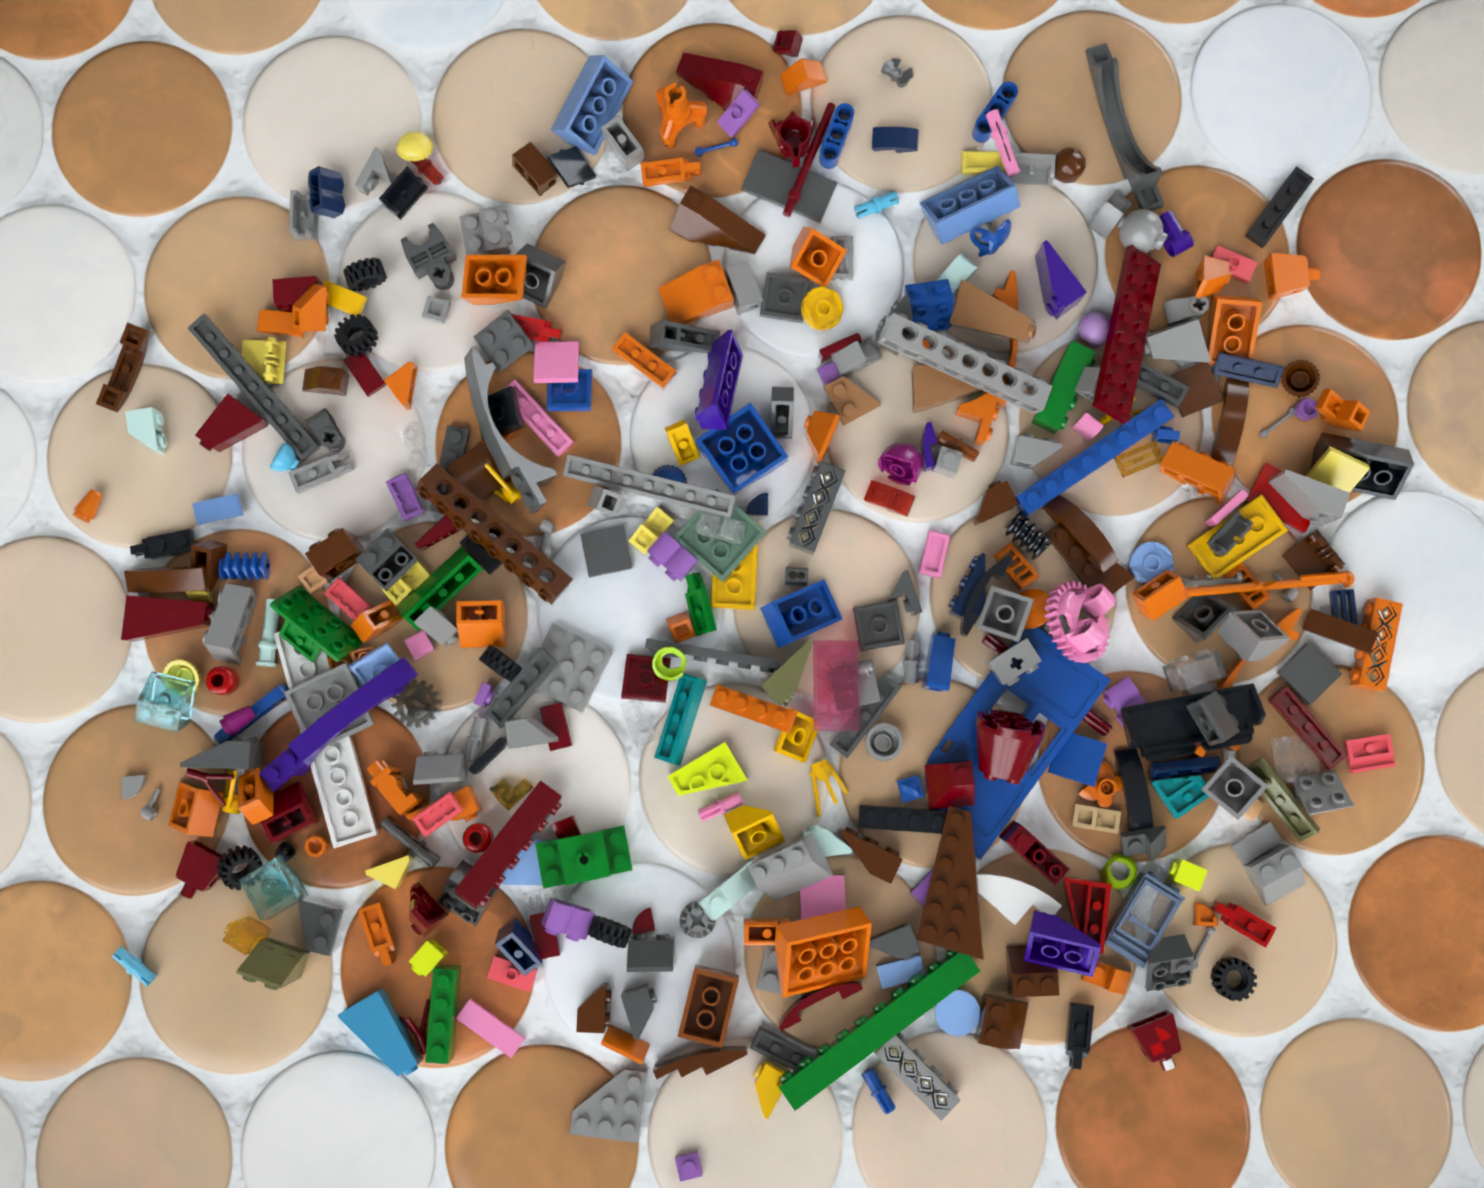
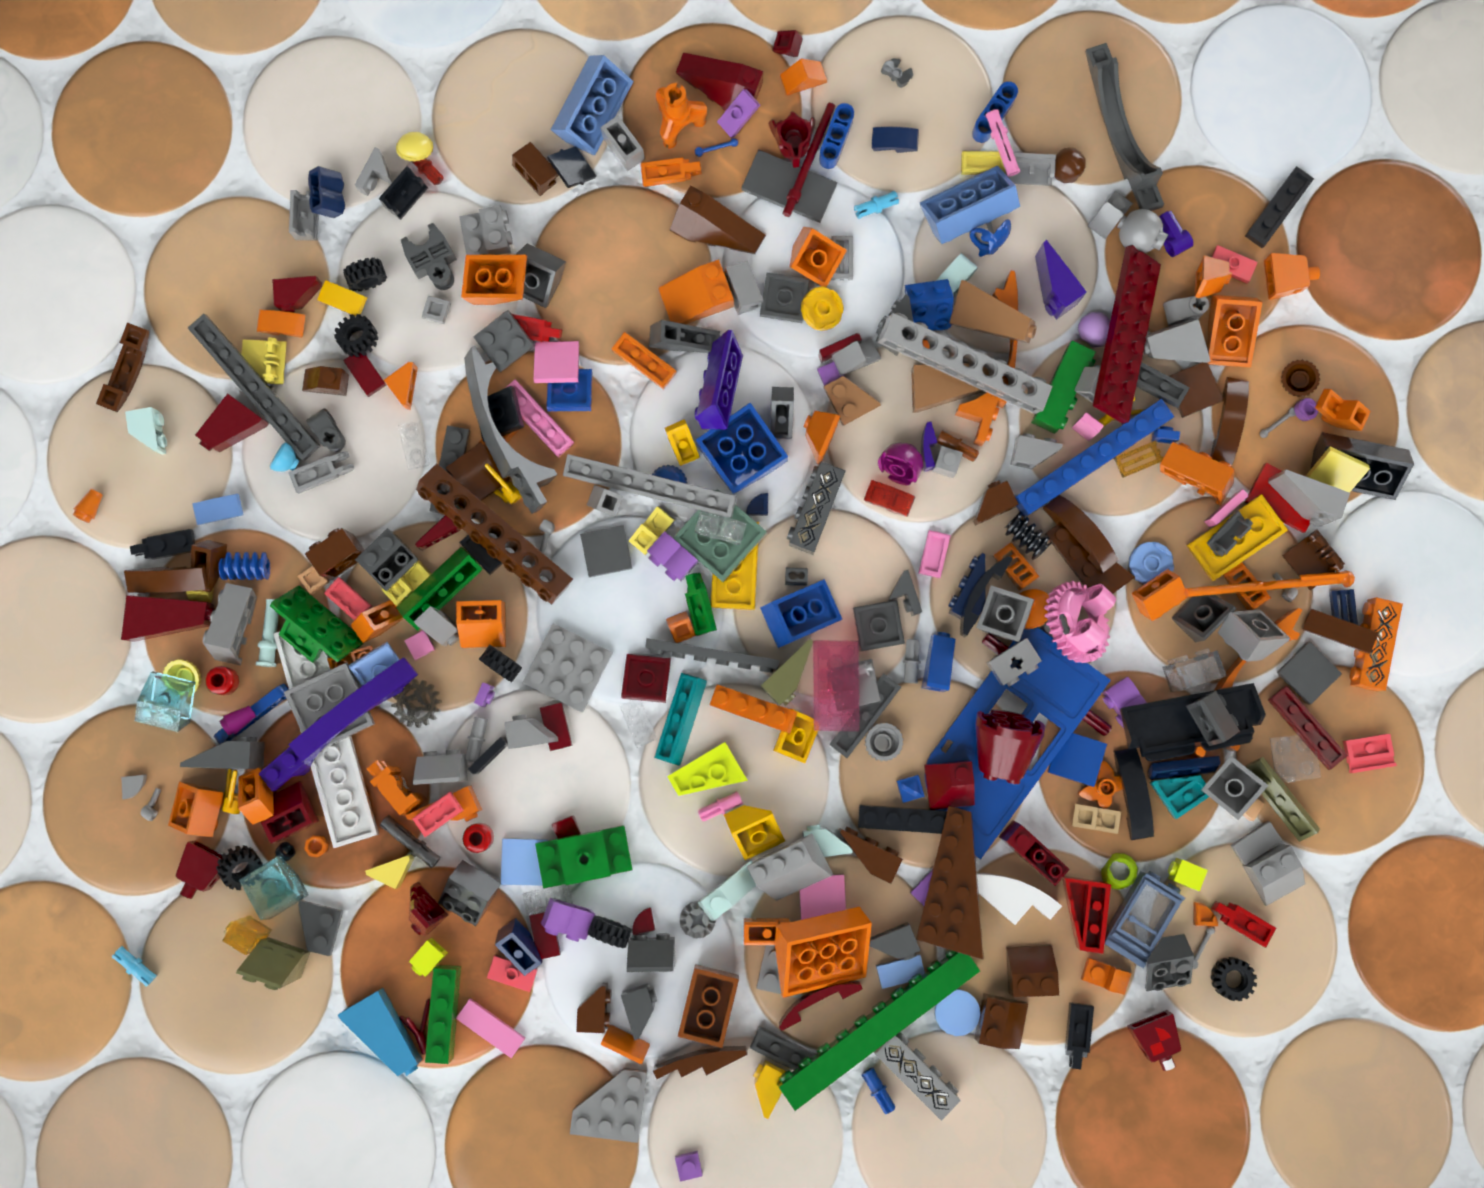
(202, 776): dark red plant -> none
(310, 310): orange slope -> none
(378, 932): orange hinge -> none
(405, 497): medium lavender plate -> none
(507, 845): dark red brick -> none
(510, 795): clear yellow piece -> none
(522, 687): dark grey plate -> none
(664, 672): lime piece -> none
(822, 771): yellow plant -> none
(1060, 945): dark purple slope -> none
(1148, 841): dark grey slope -> none
(1209, 581): light grey piece -> none
(1247, 369): dark blue tile -> none
(1321, 792): light grey hinge -> none

